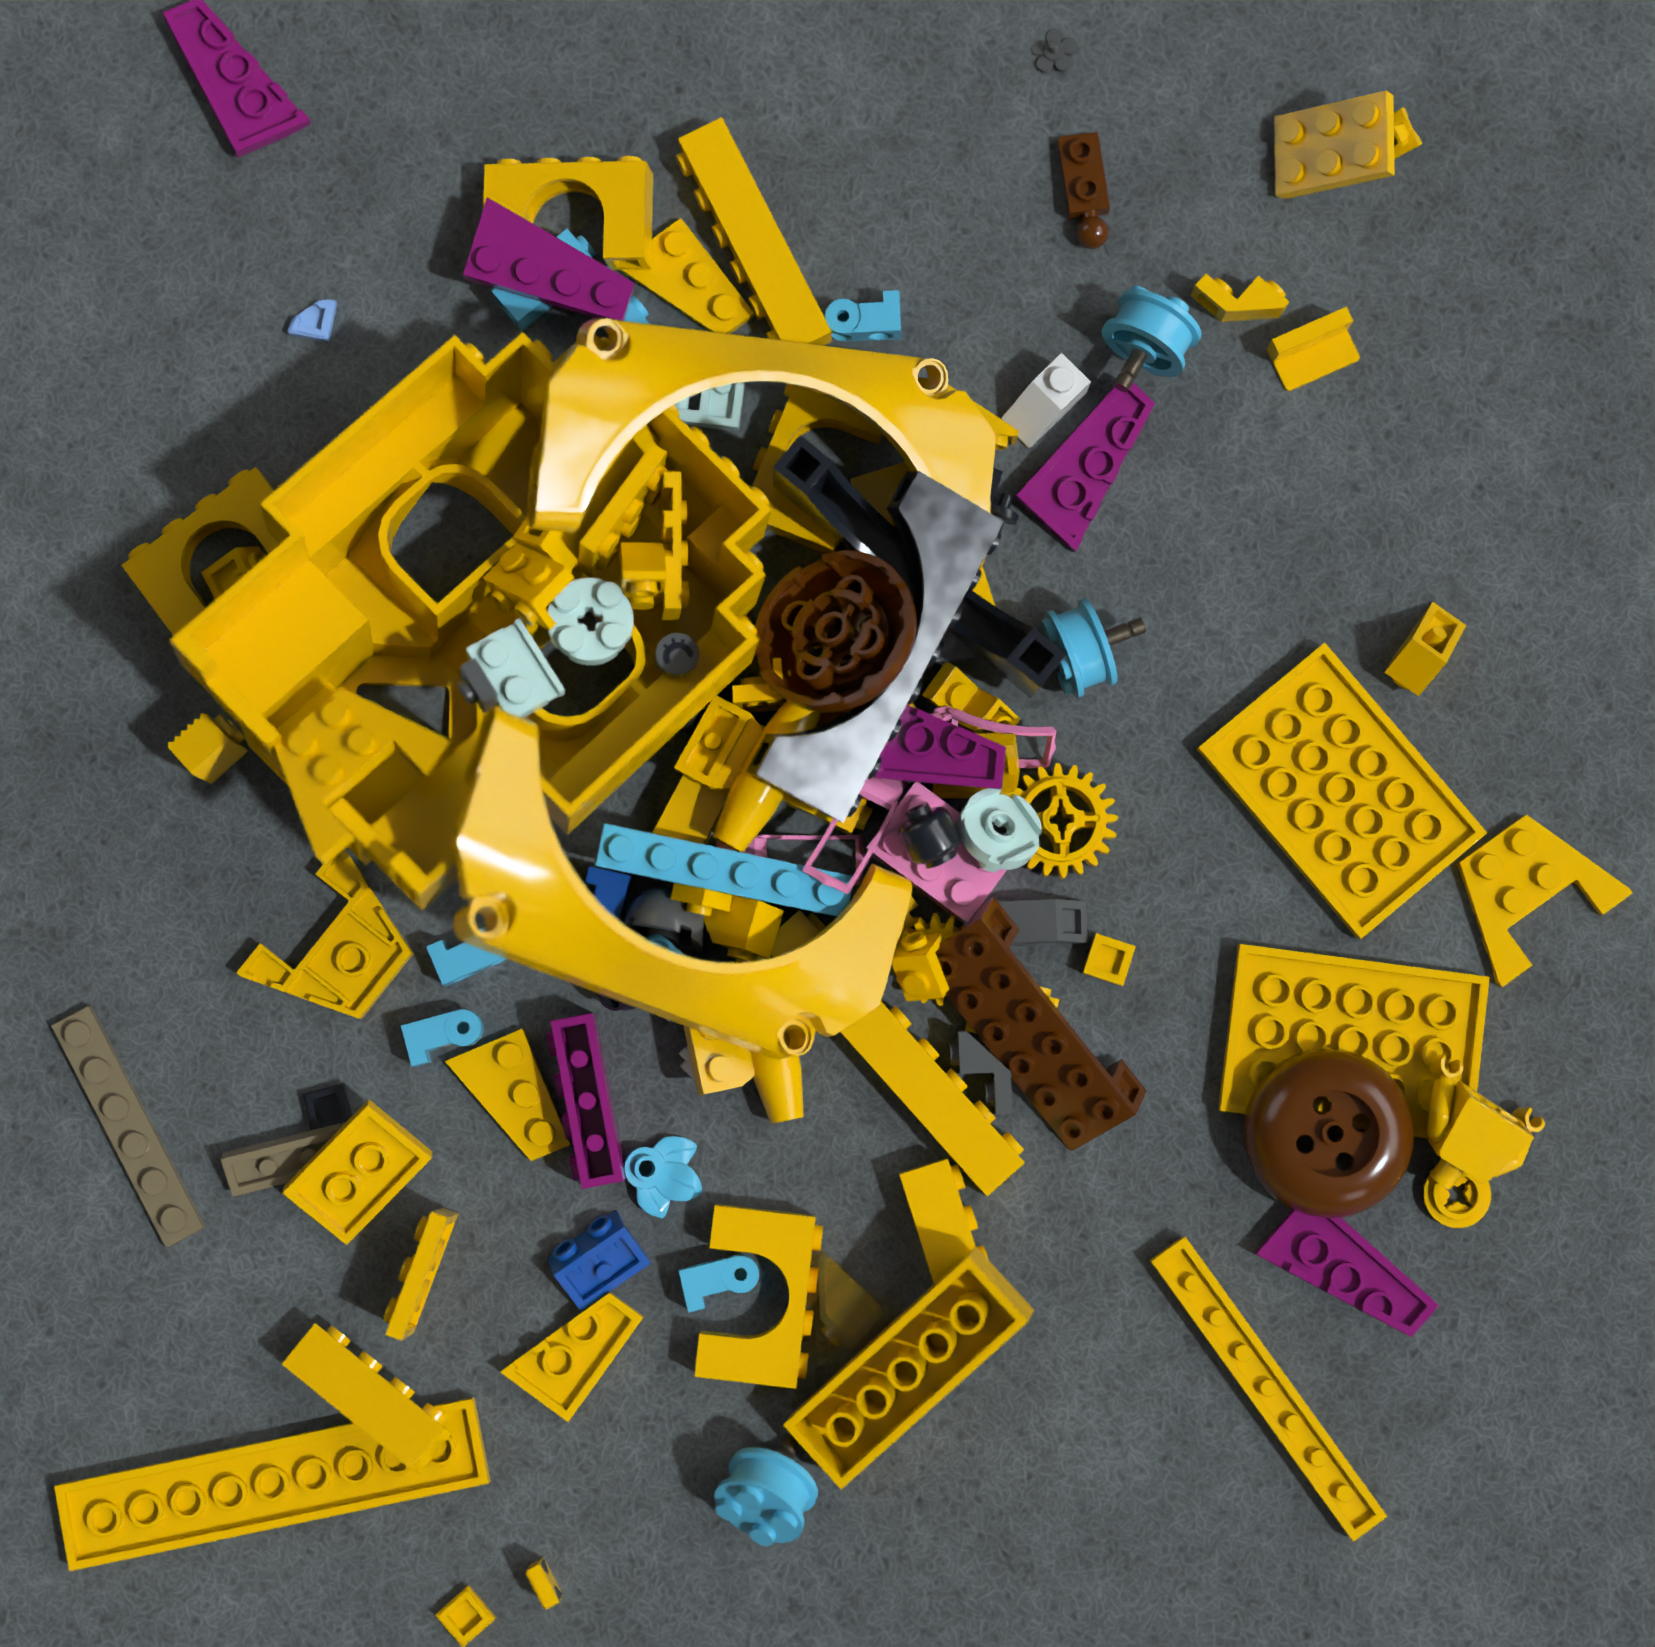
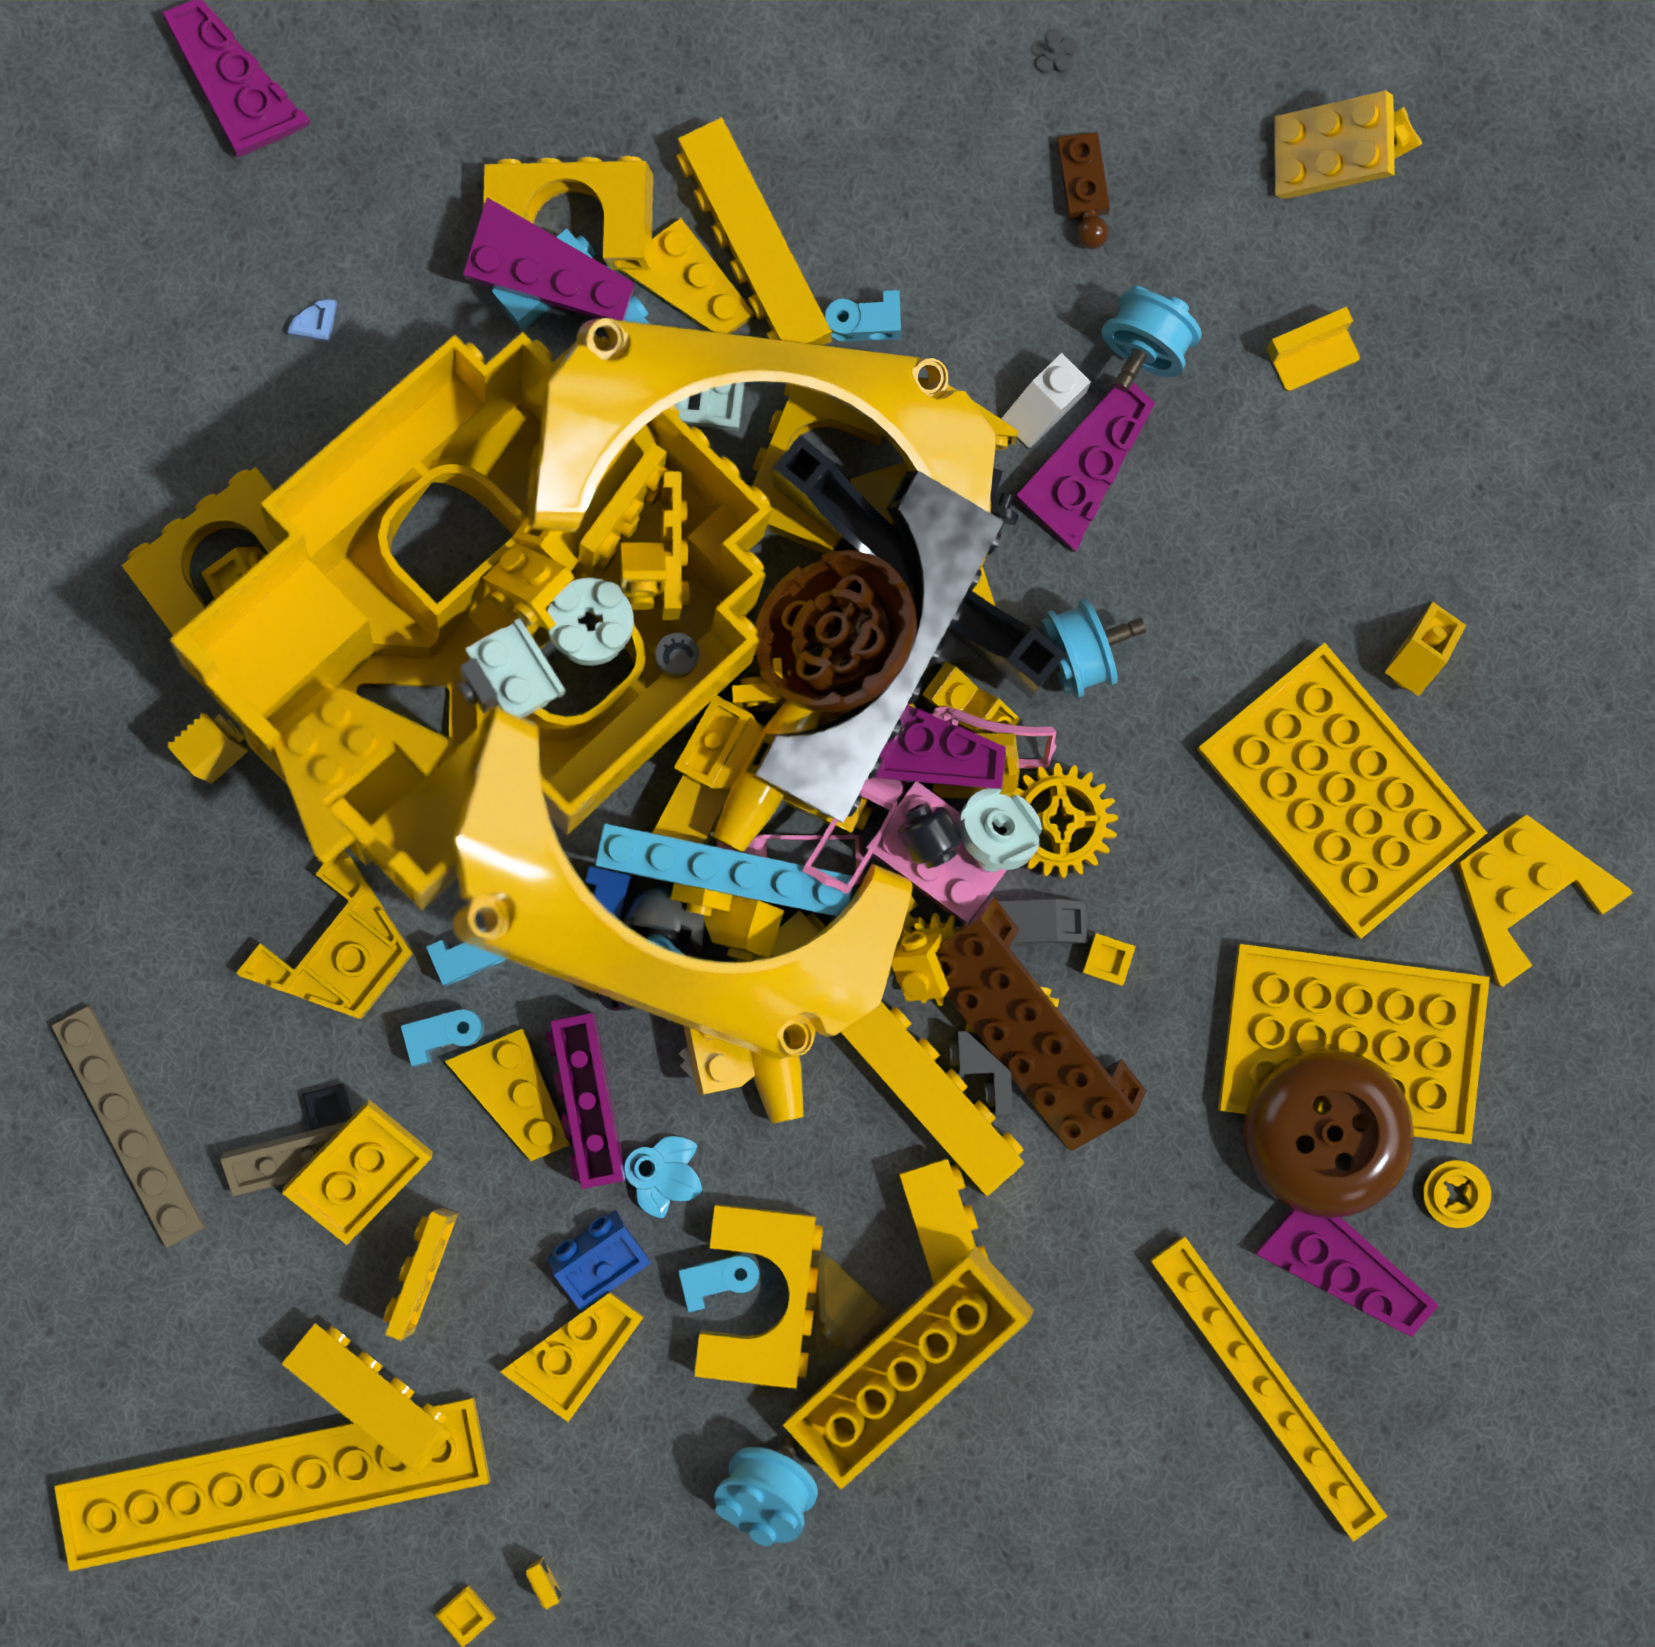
(1258, 301): yellow slope -> none
(1473, 1131): yellow torso -> none

